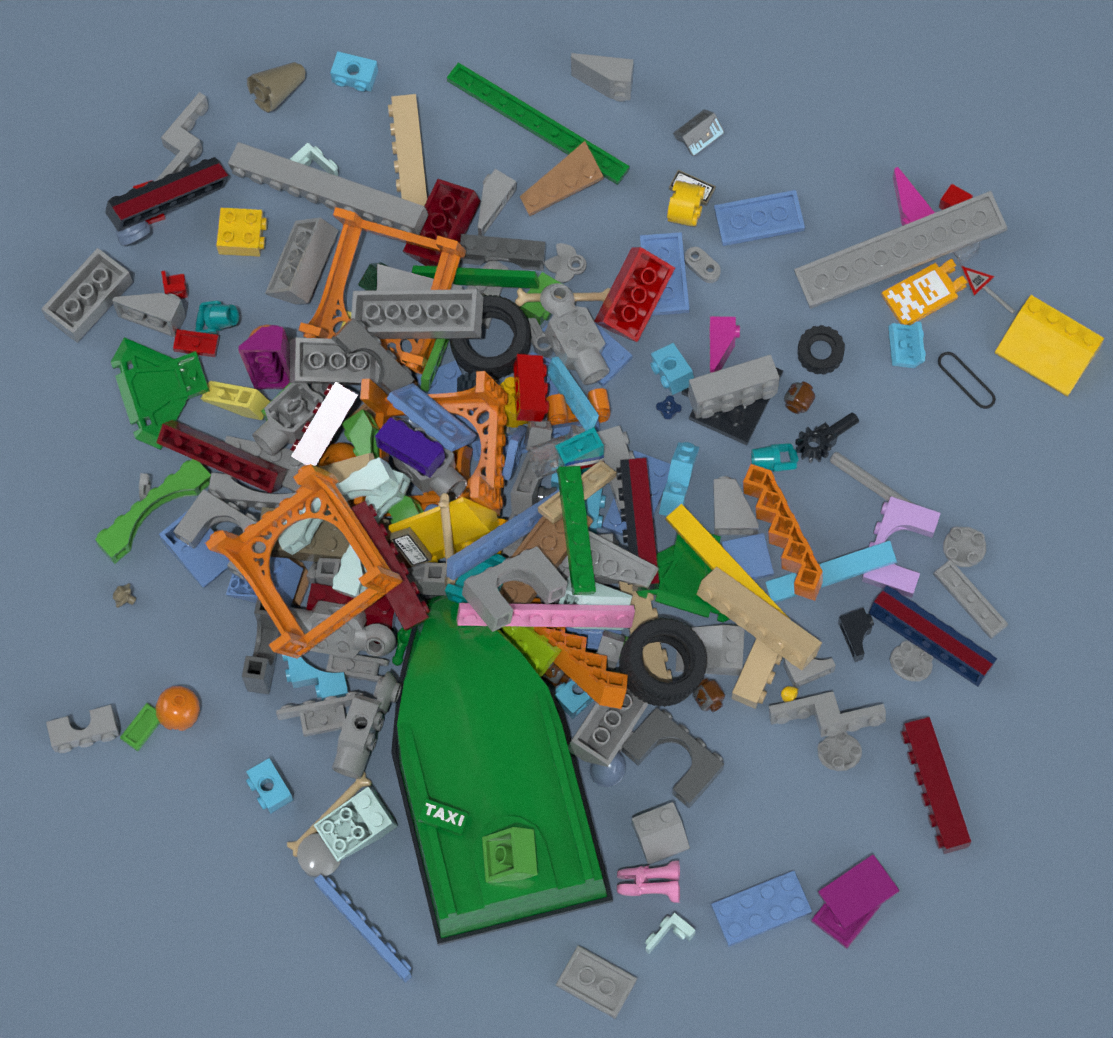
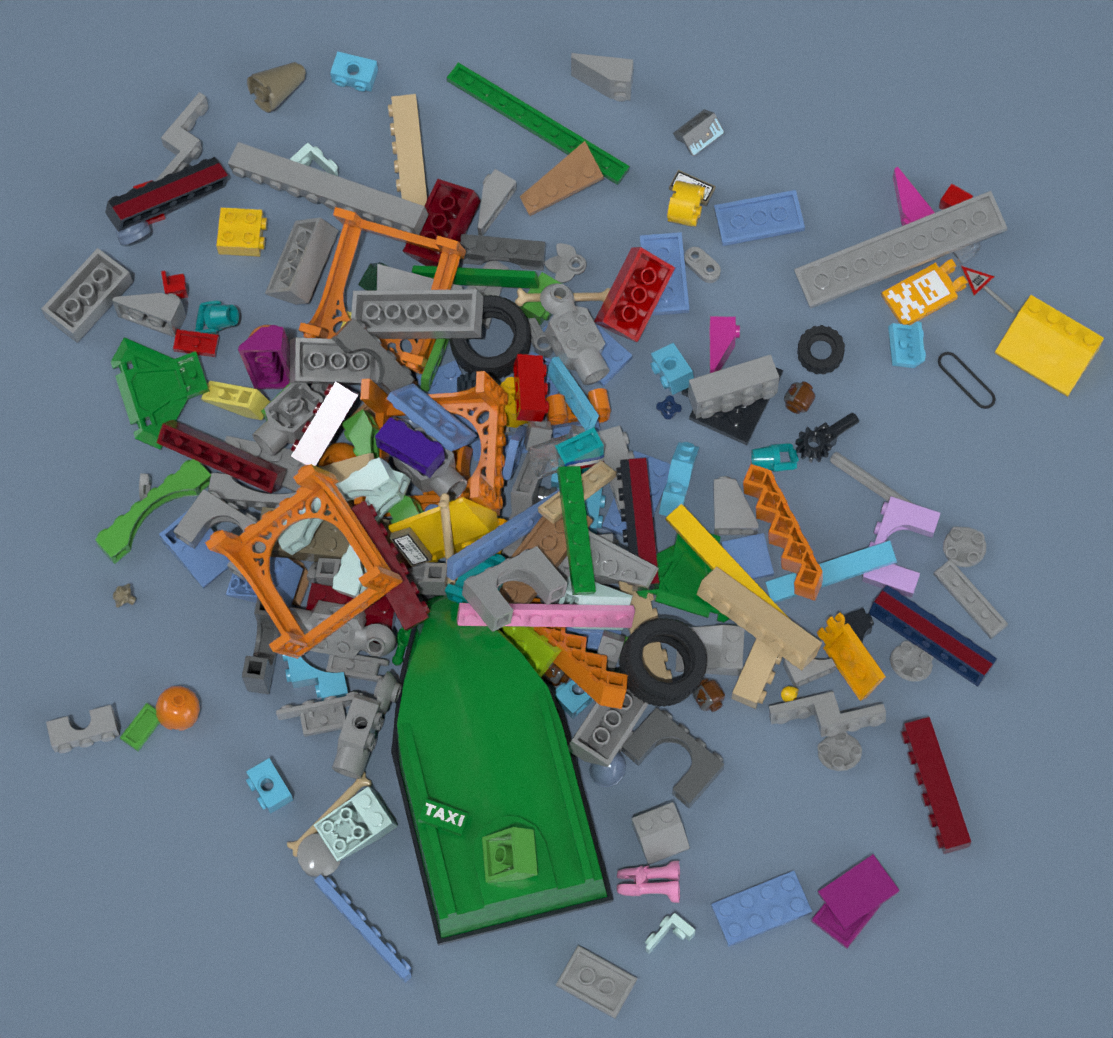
(851, 657): none -> light orange tile

